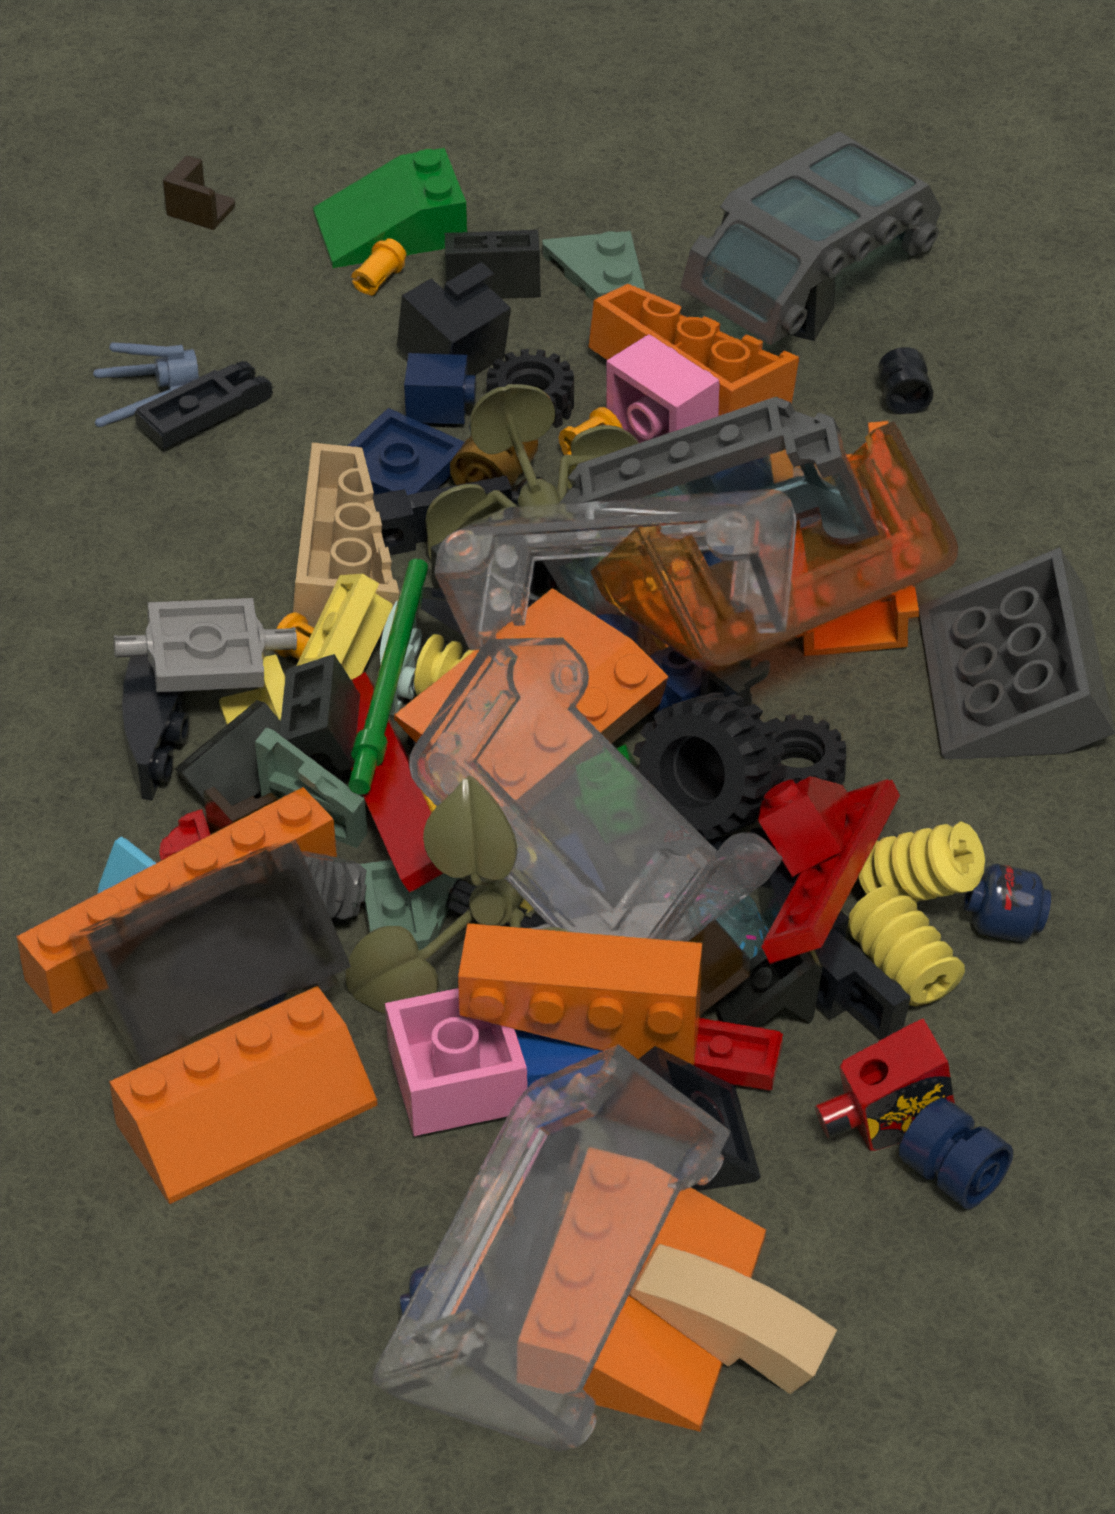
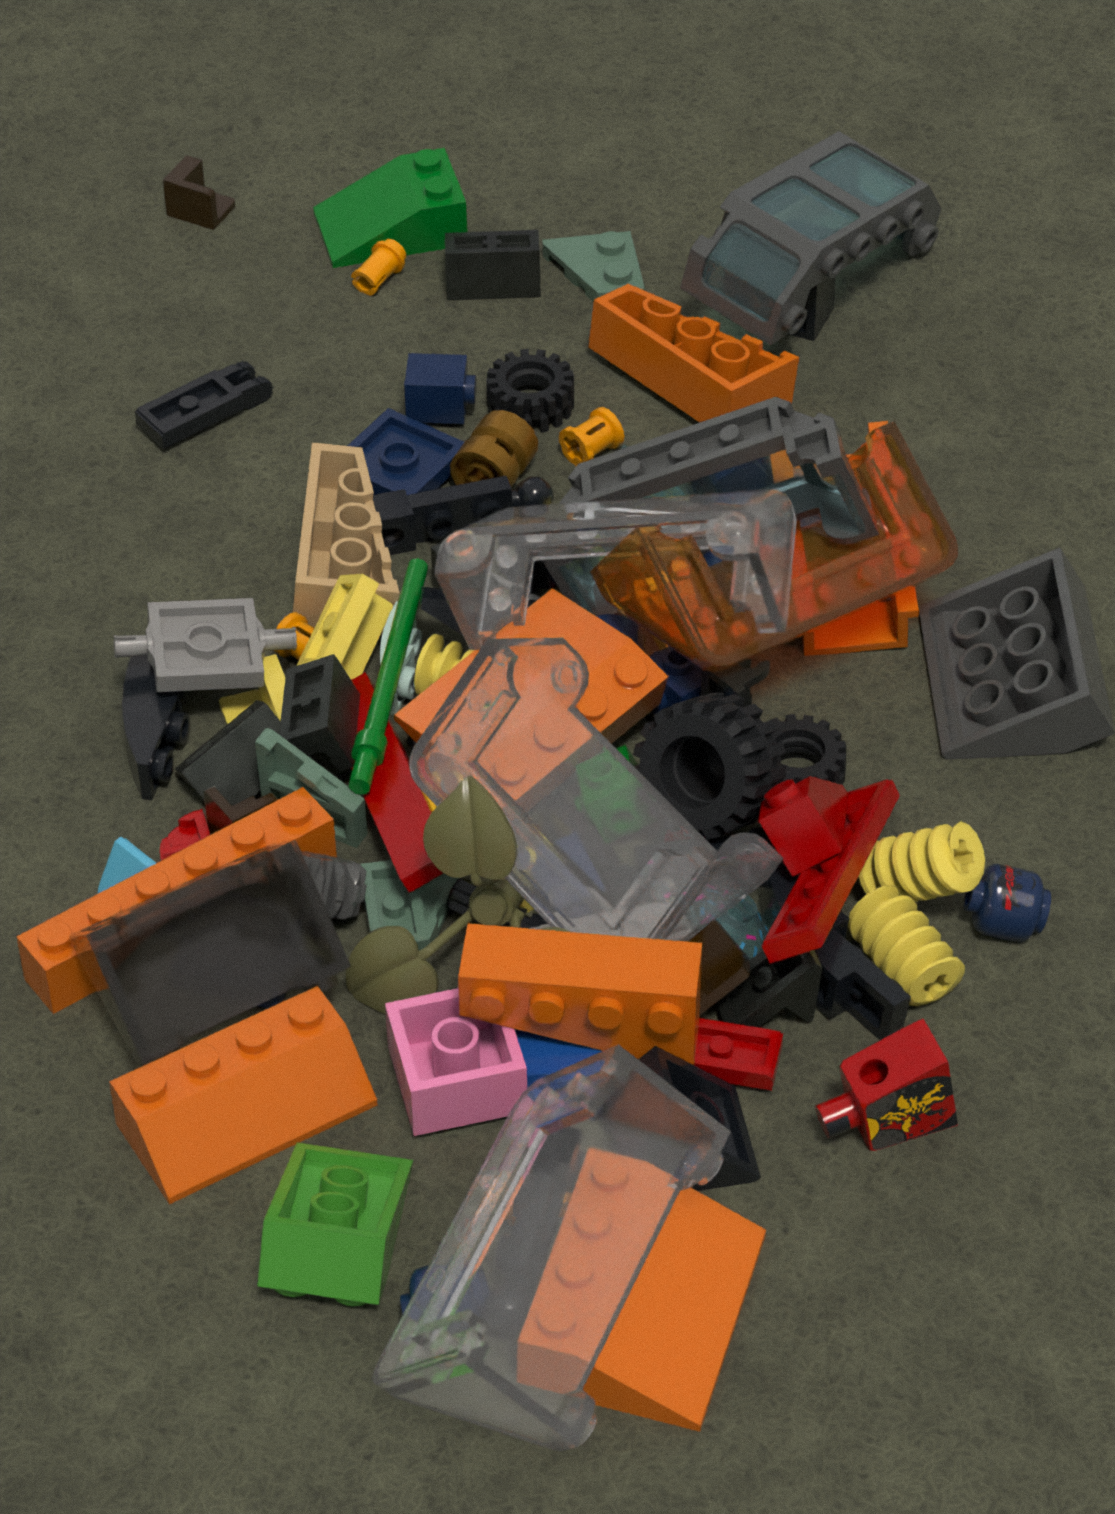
(172, 370): sand blue plant -> none
(334, 1224): none -> bright green slope
(456, 319): black plate -> none
(506, 420): olive plant -> none
(658, 390): bright pink brick -> none
(734, 1316): tan slope -> none
(905, 381): black wheel -> none
(947, 1147): dark blue wheel -> none

